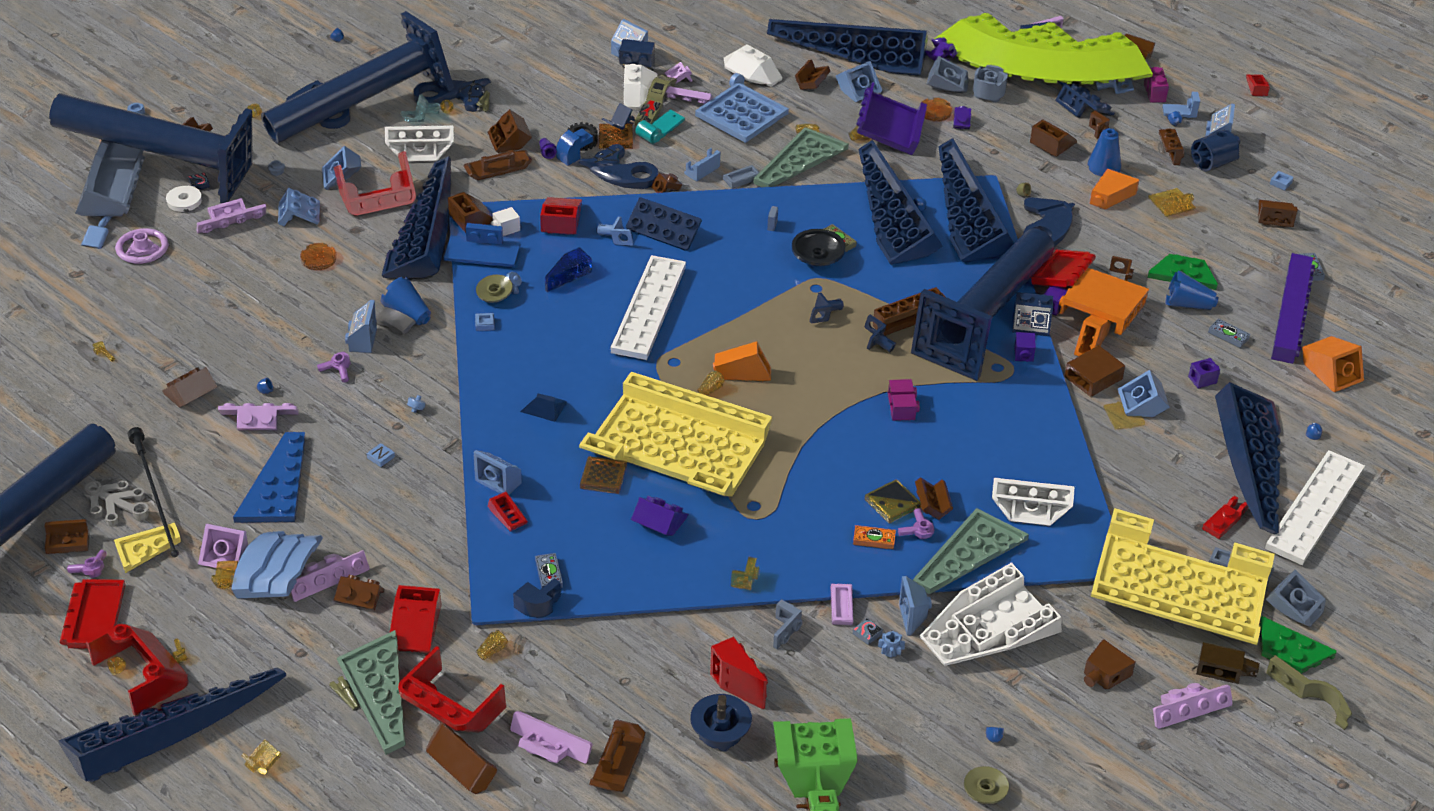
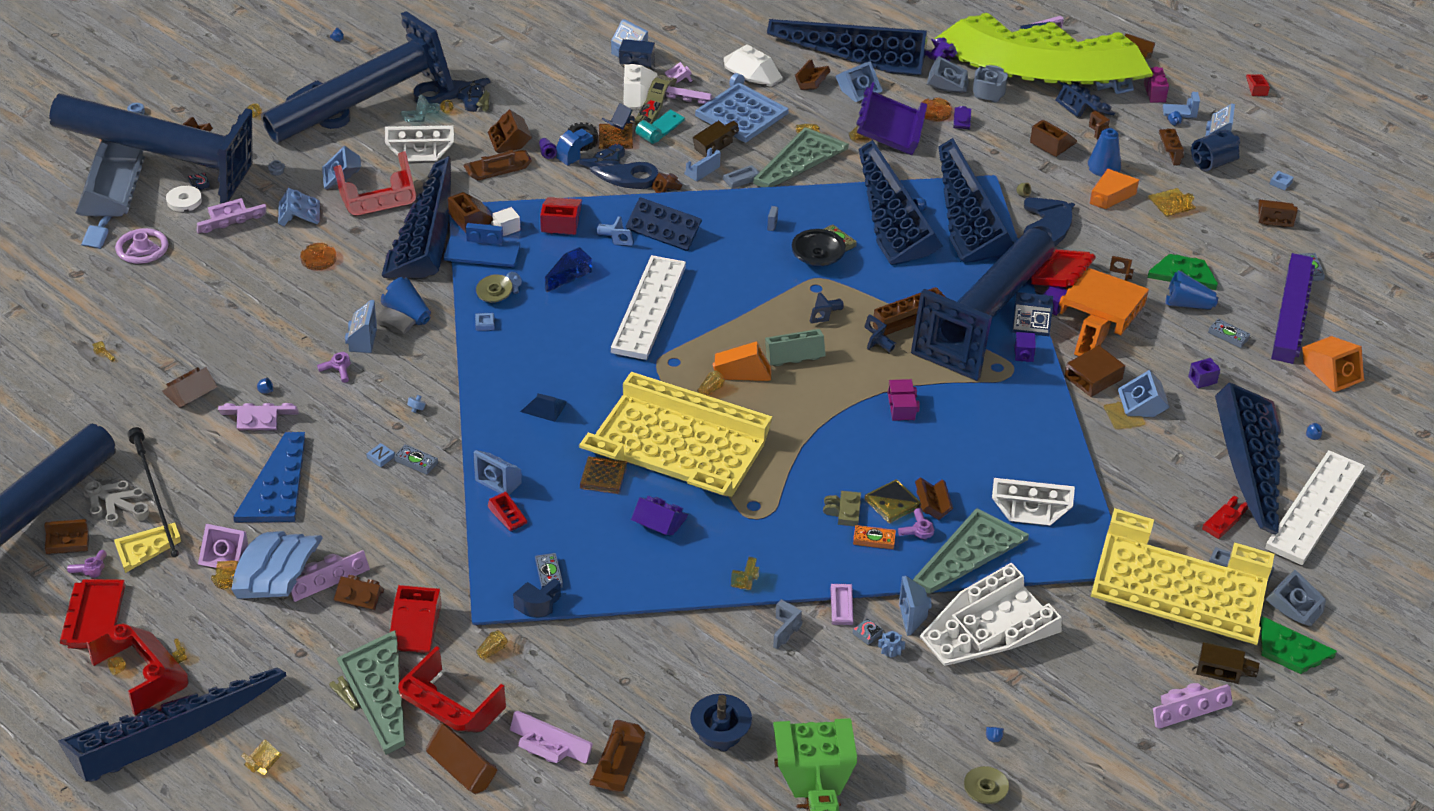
(416, 459): none -> sand blue tile
(715, 136): none -> dark brown hinge
(738, 672): red slope -> none
(795, 347): none -> sand green brick
(845, 507): none -> olive hinge
(1107, 666): reddish brown torso -> none
(1304, 688): olive piece -> none

